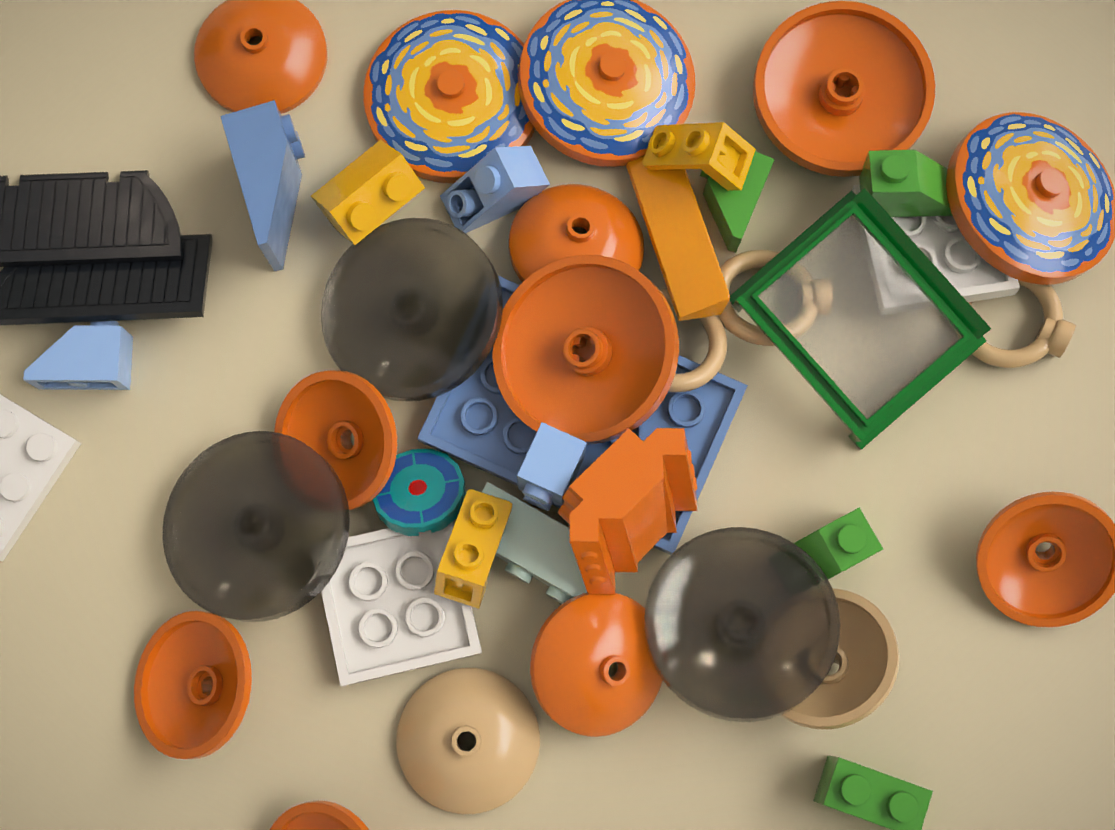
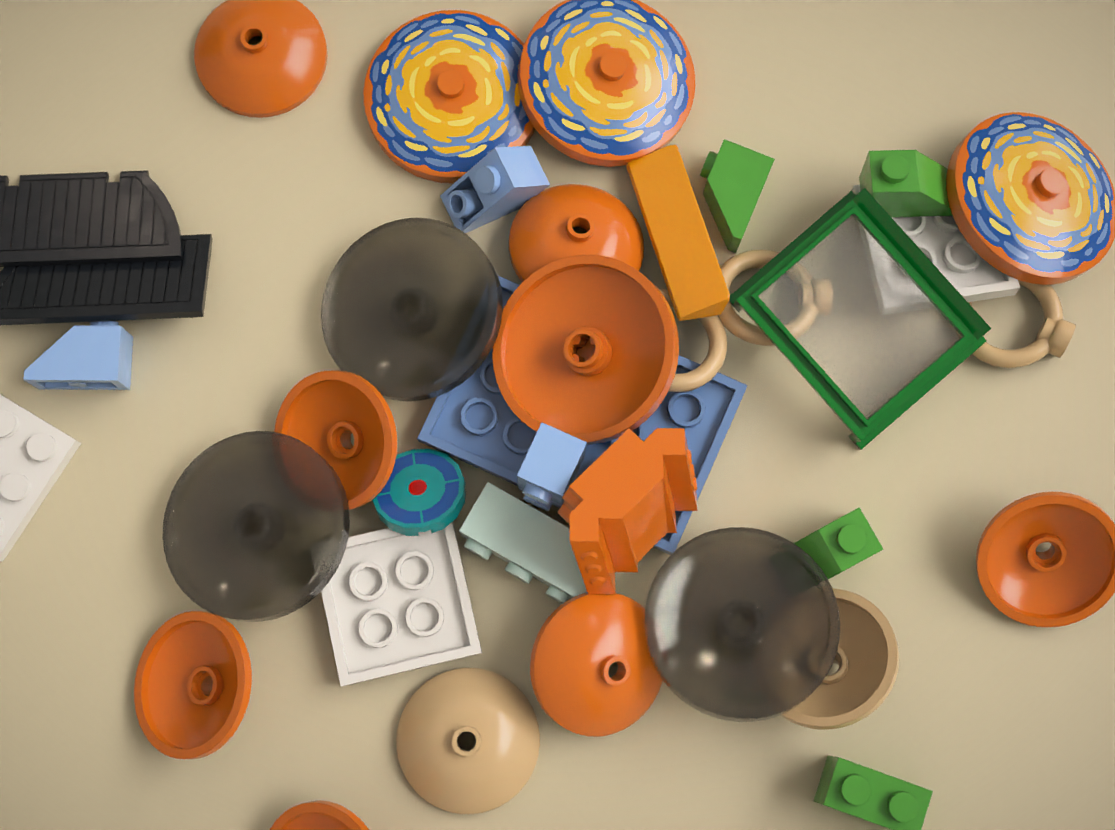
(269, 174): medium blue slope -> none
(368, 191): yellow brick -> none
(472, 548): yellow bracket -> none
(701, 146): yellow bracket -> none
(842, 86): orange dish -> none

